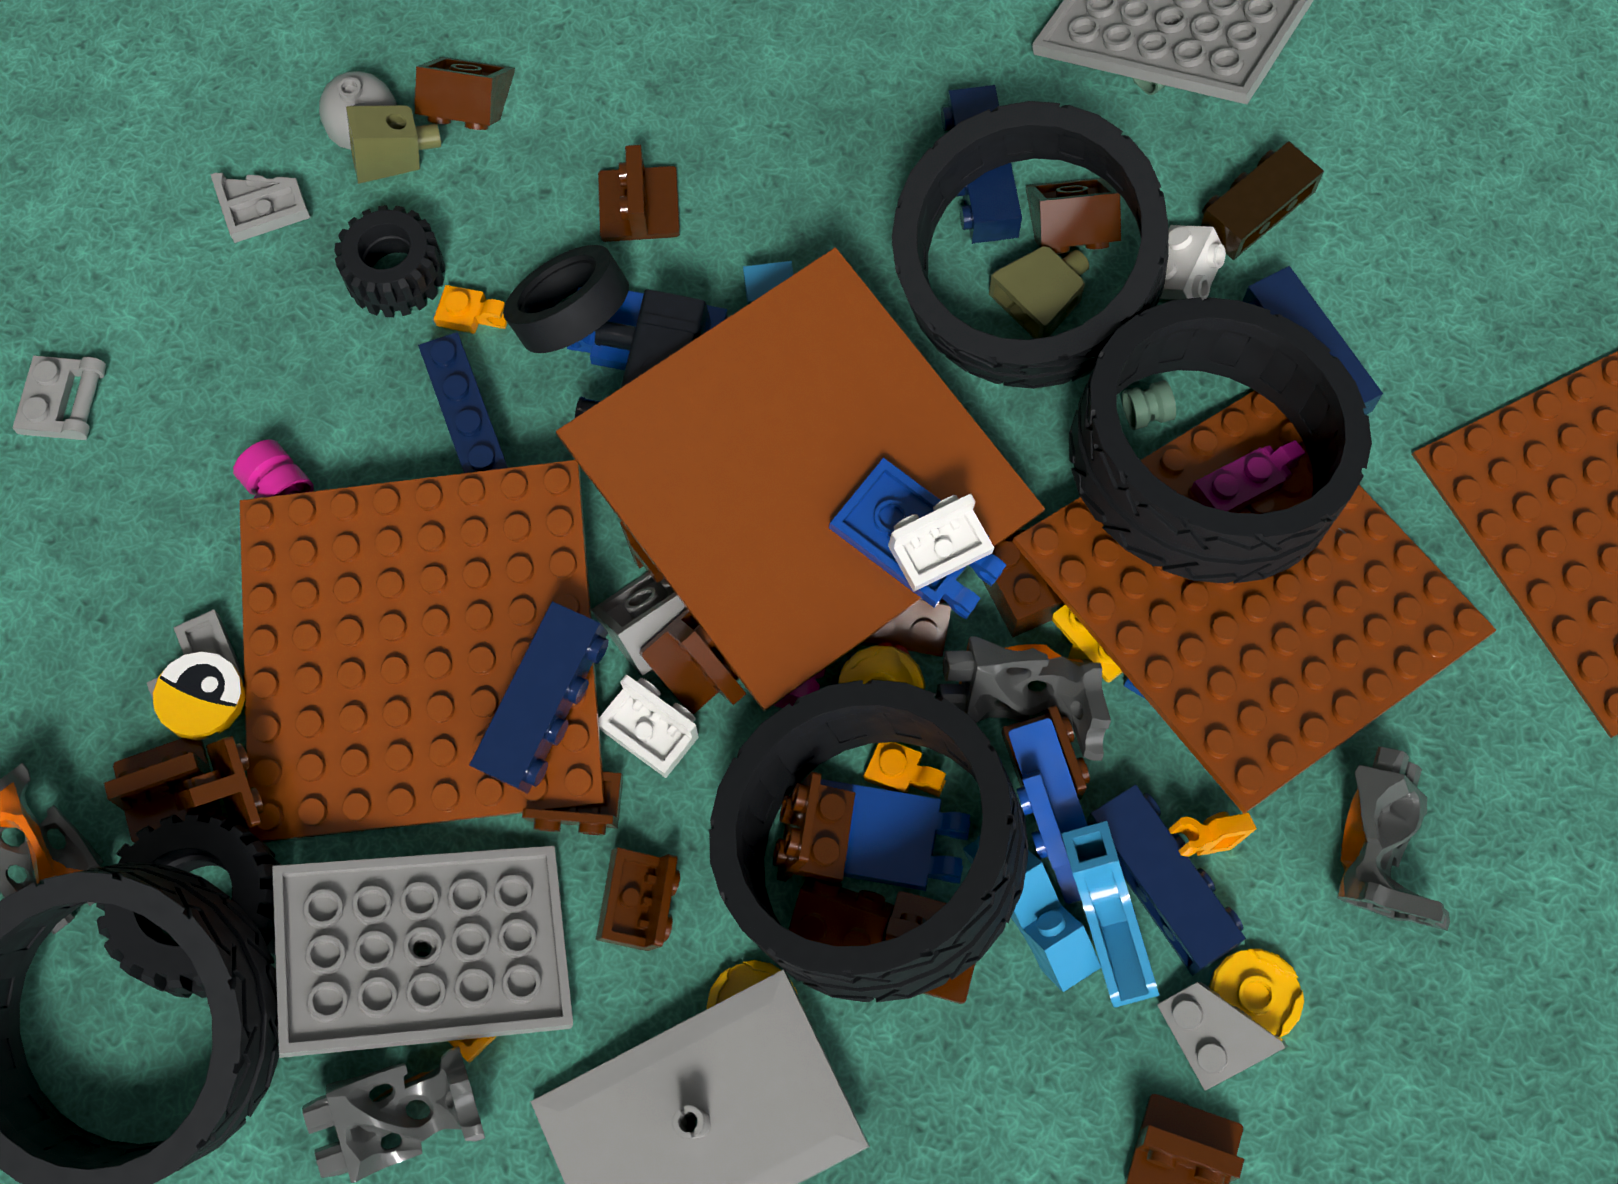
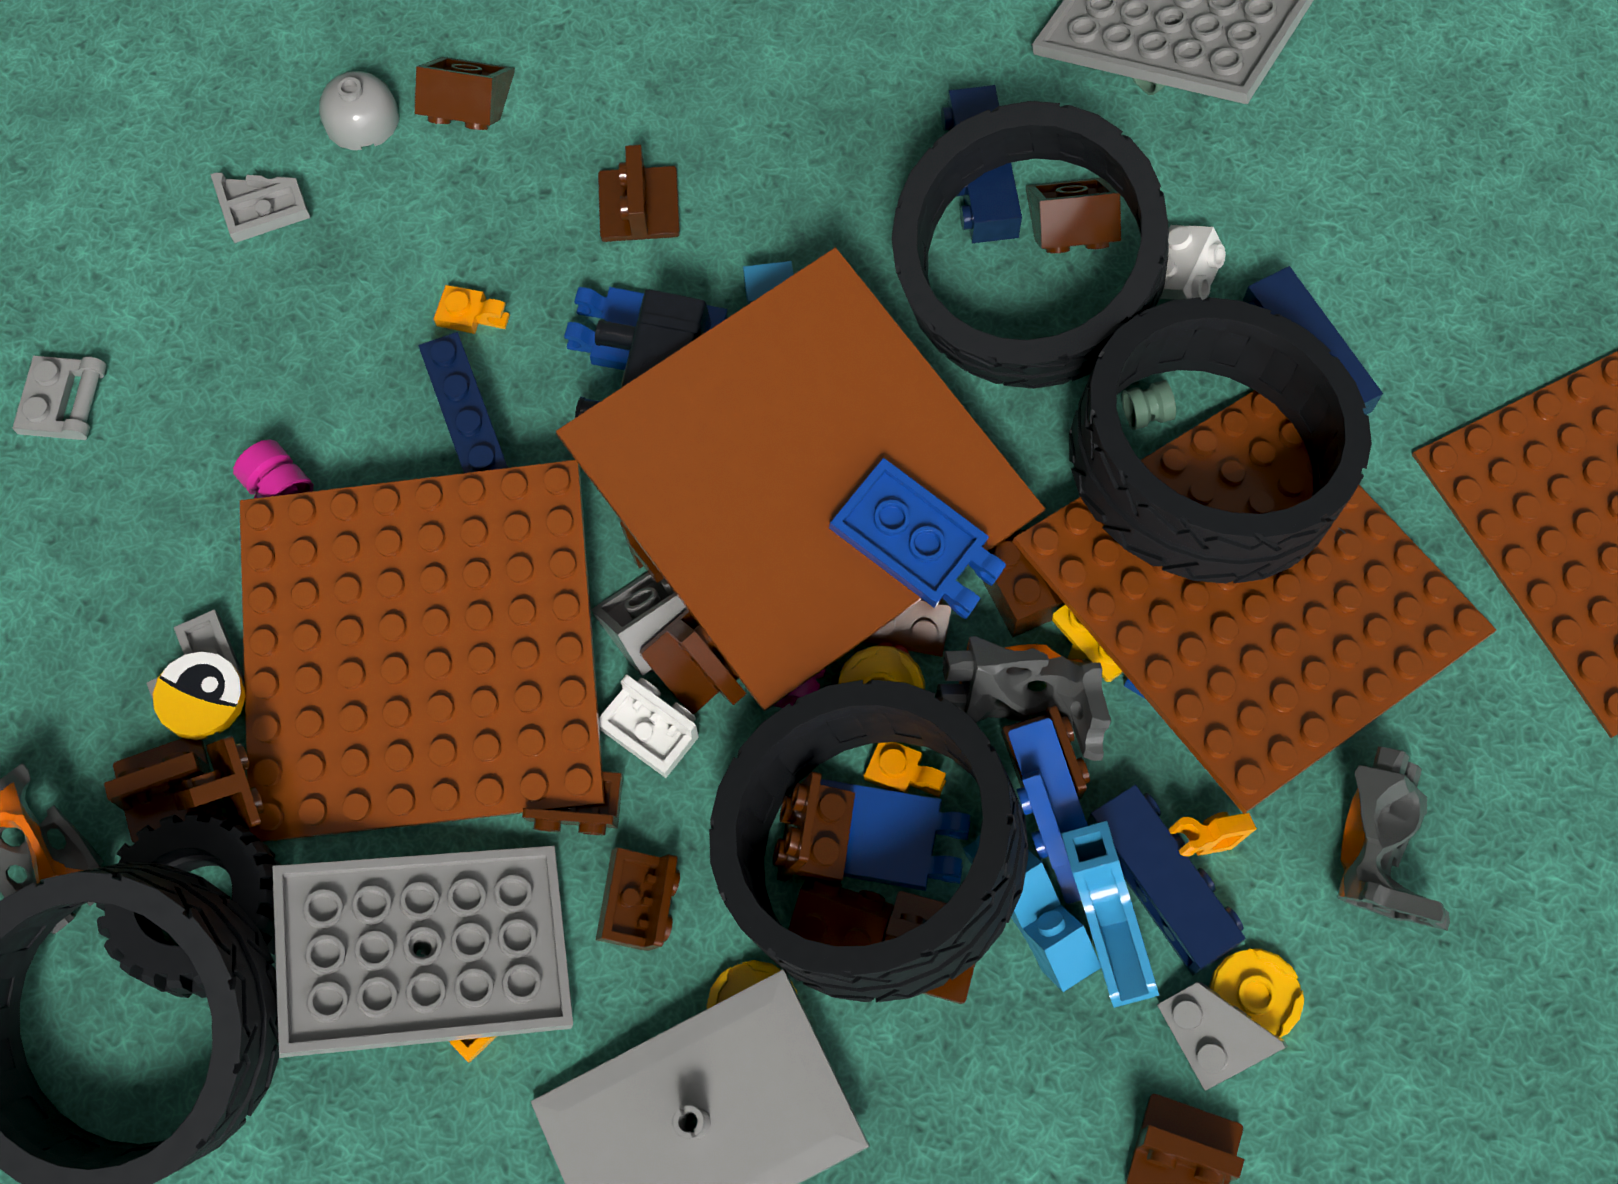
(364, 1122): dark grey hips -> none
(387, 140): olive torso -> none
(399, 286): black tyre -> none
(540, 698): dark blue brick -> none
(550, 327): black tyre -> none
(939, 541): white bracket -> none
(1040, 289): olive torso -> none
(1248, 478): magenta hinge -> none
(1261, 198): dark brown brick -> none

